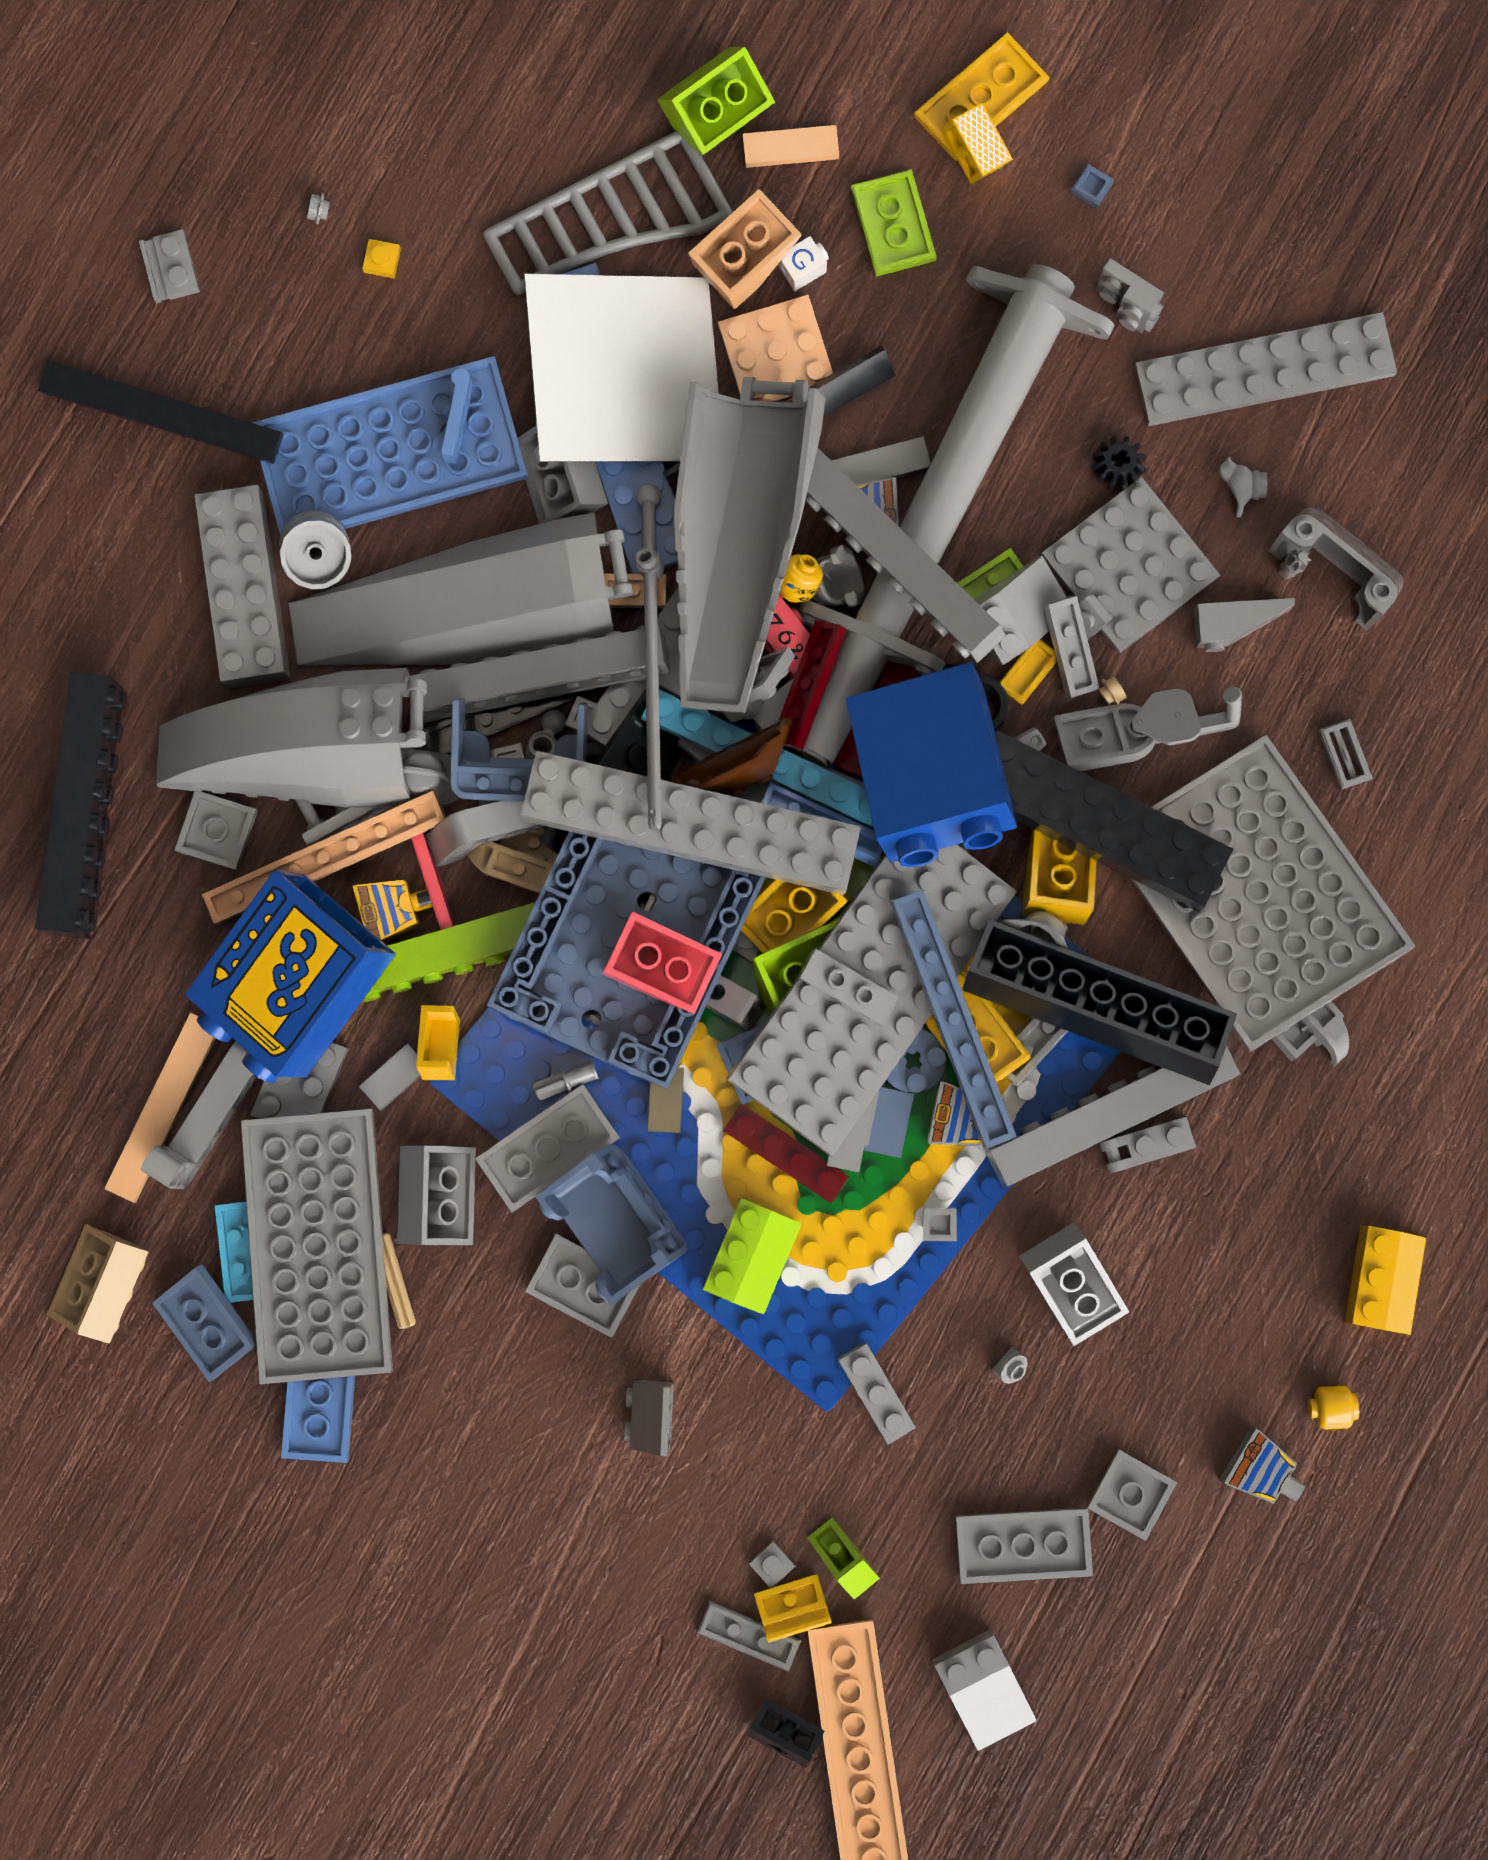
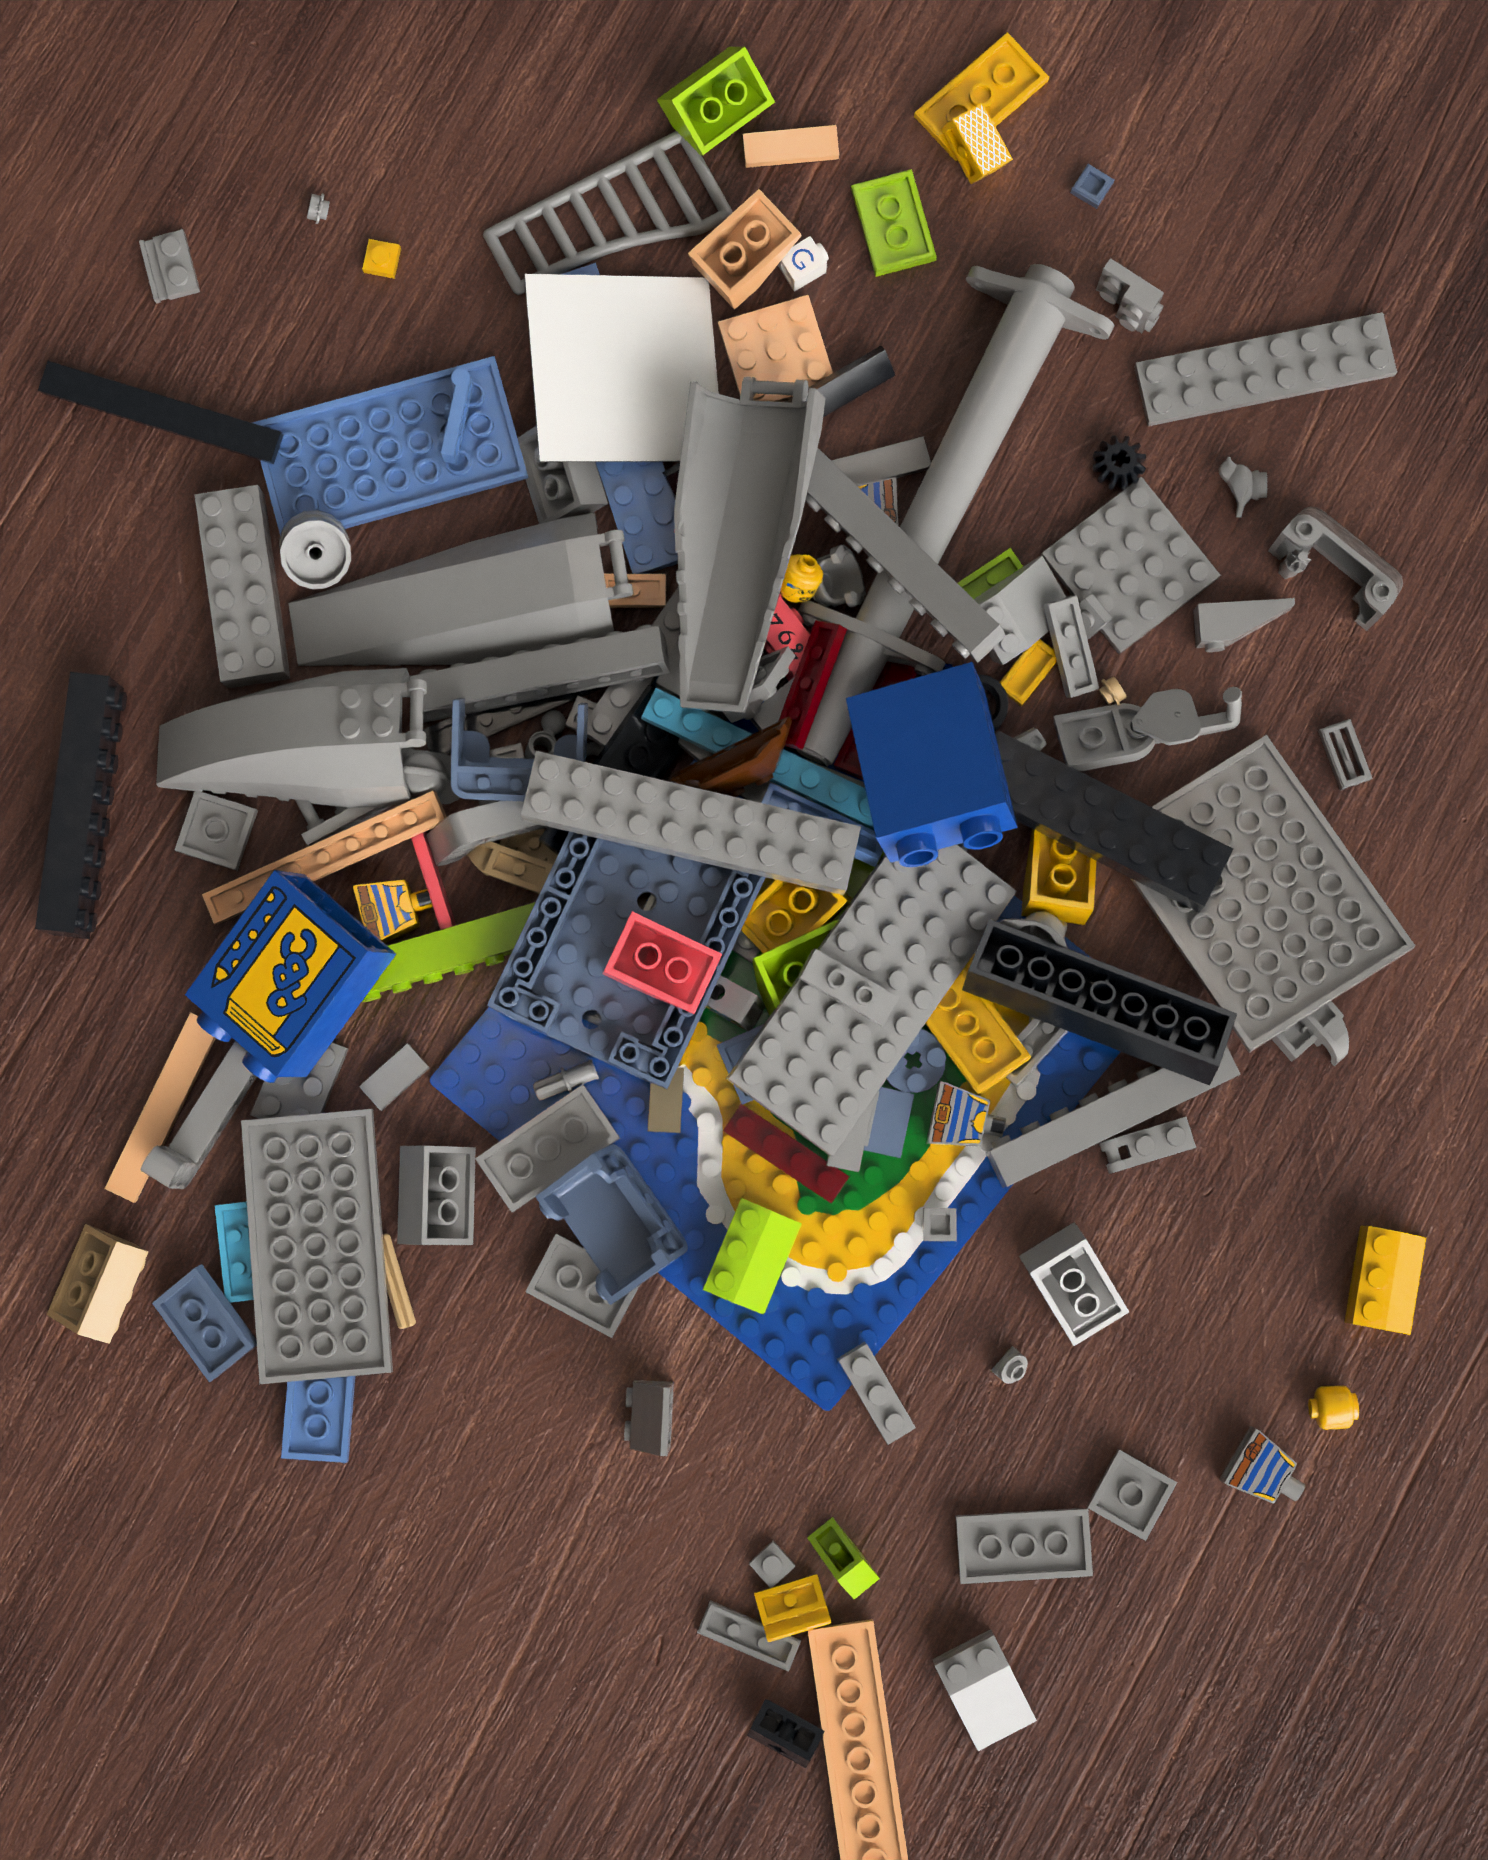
(438, 1042): yellow panel -> none
(651, 568): light grey bar -> none
(953, 1019): sand blue plate -> none

